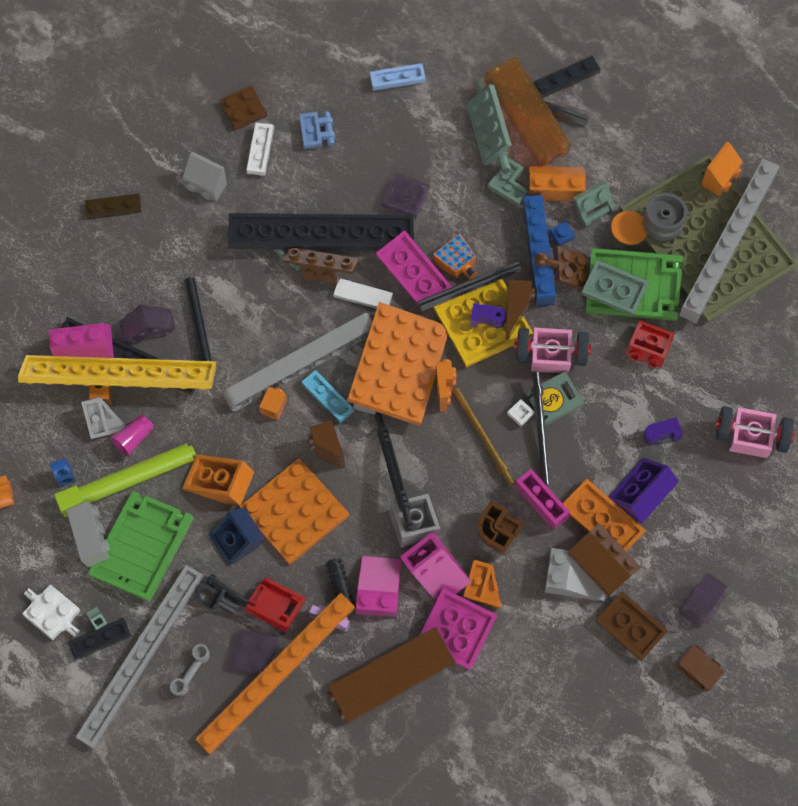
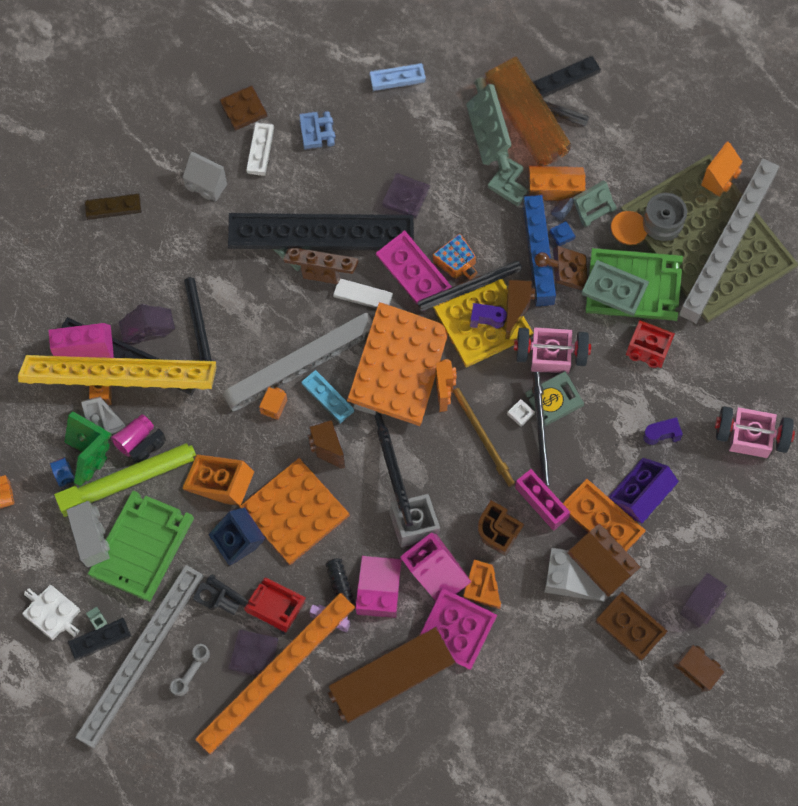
(92, 446): none -> green bracket
(143, 450): none -> black plate
(562, 208): none -> sand blue slope

